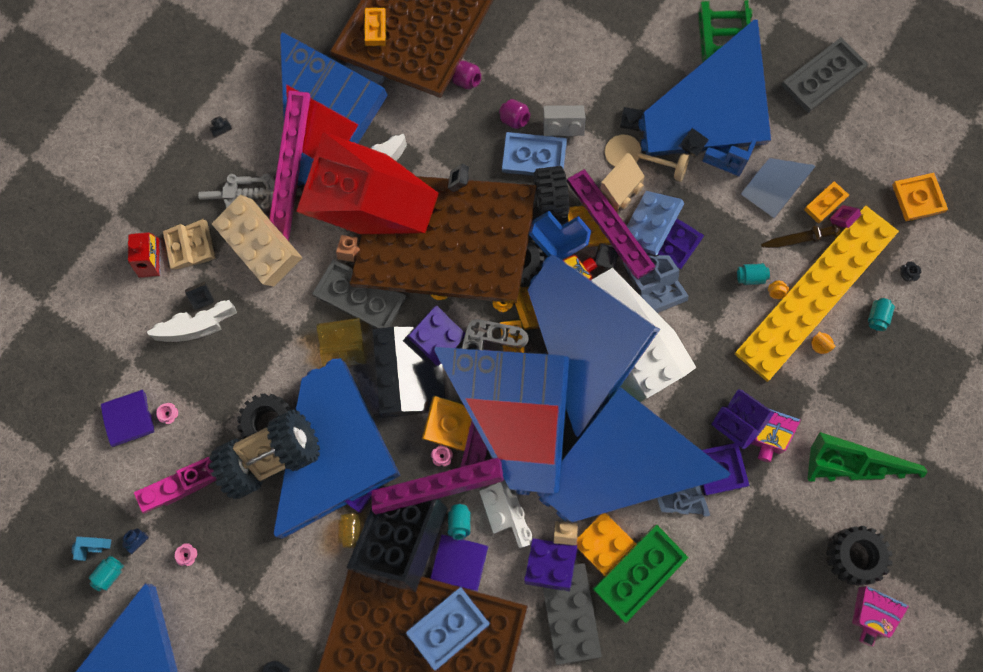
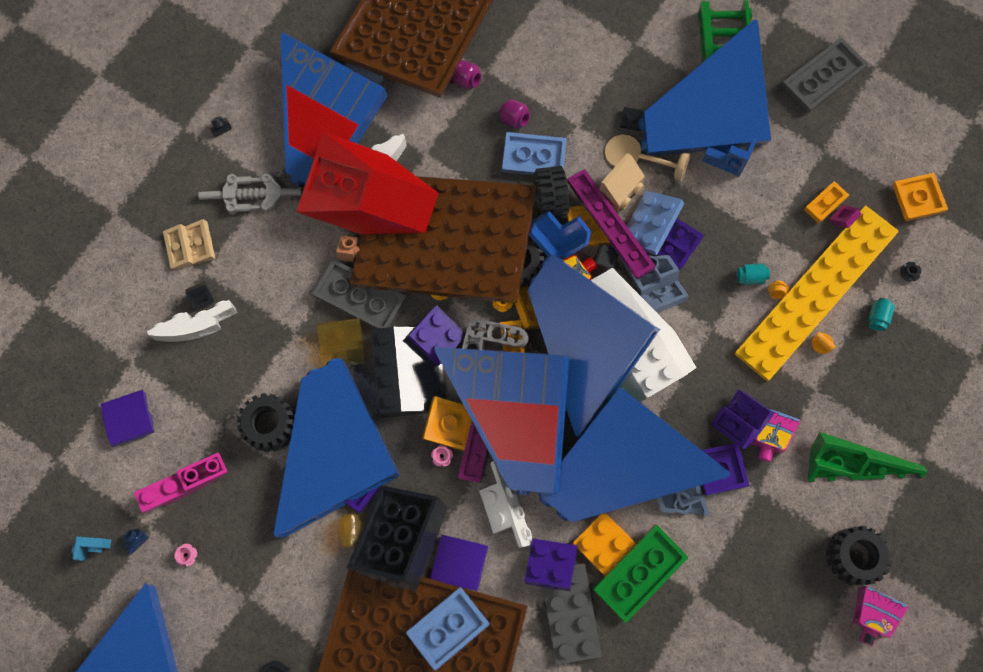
(105, 573): teal brick -> none
(144, 249): red torso -> none
(161, 413): bright pink plate -> none
(256, 240): tan brick -> none
(280, 446): black plate -> none
(289, 161): dark pink tile -> none
(375, 27): light orange plate -> none
(437, 486): magenta plate -> none
(458, 177): black plate -> none
(459, 522): teal brick -> none
(564, 120): light grey brick -> none
(565, 533): tan plate -> none
(693, 142): black plate -> none
(776, 184): sand blue slope -> none
(813, 234): dark brown sword -> none

